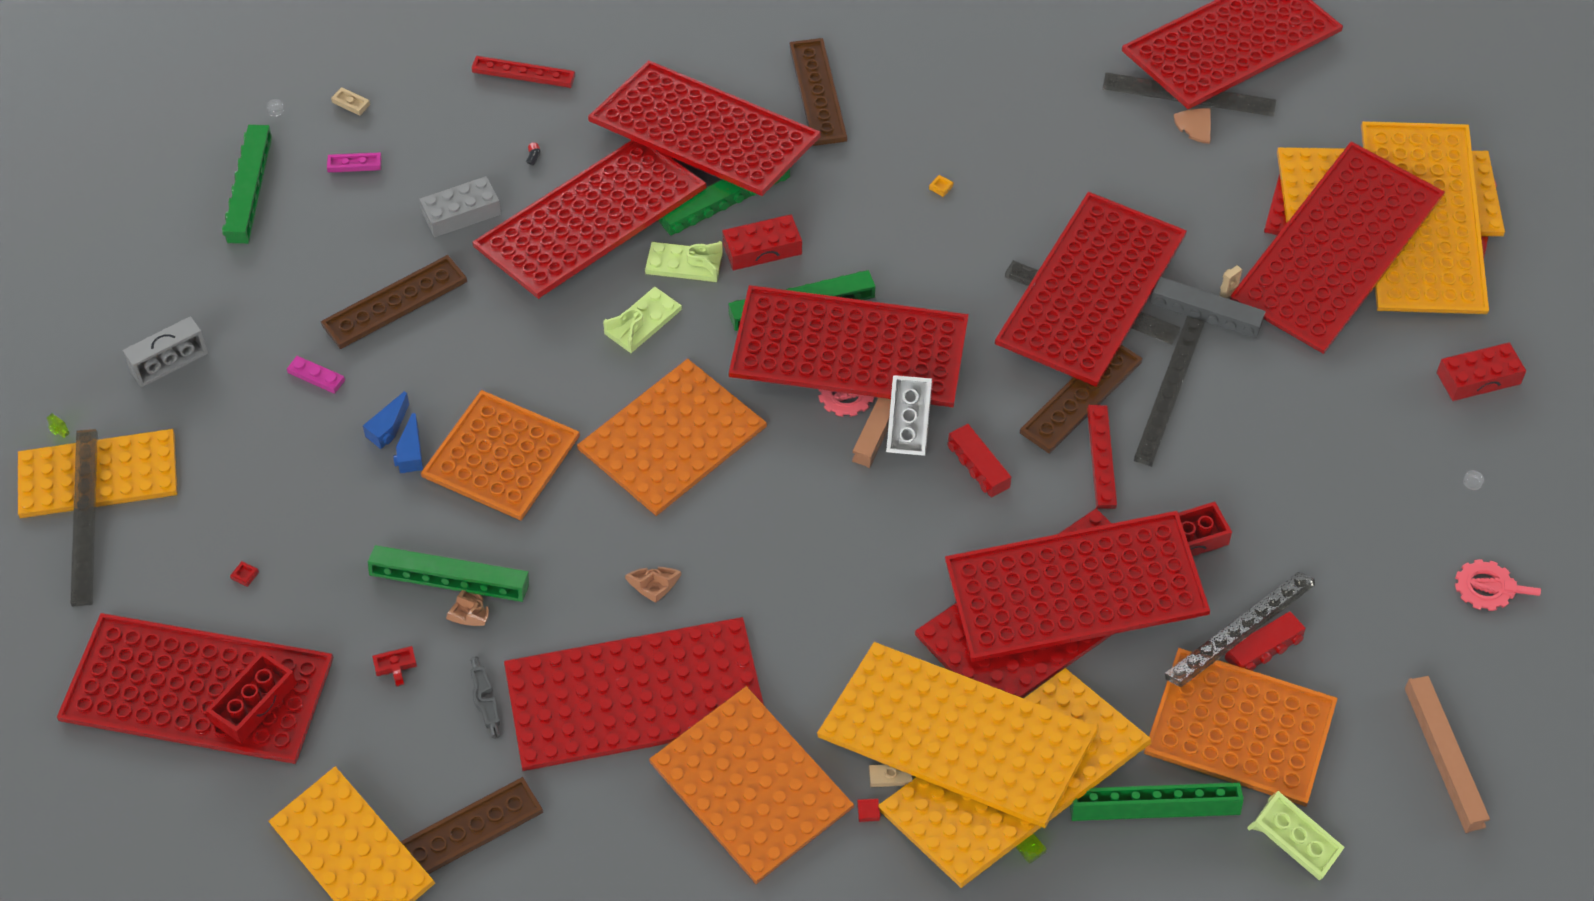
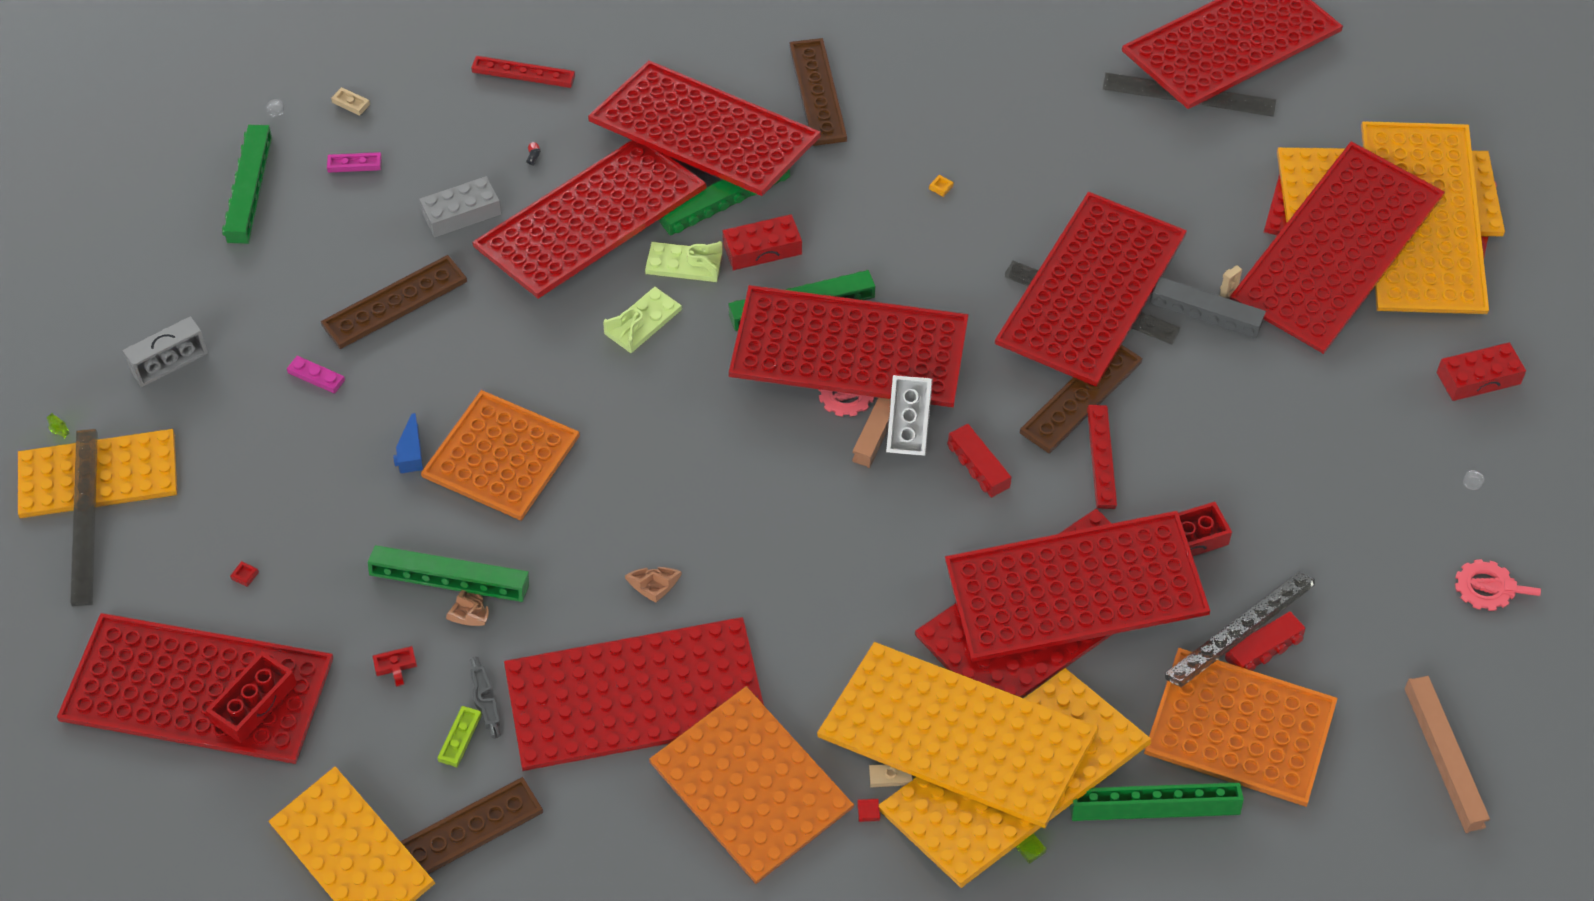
(385, 424): blue slope -> none
(459, 736): none -> lime plate
(671, 436): orange plate -> none
(1169, 391): clear smoke plate -> none
(1195, 123): nougat brick -> none
(1297, 835): yellowish green plate -> none

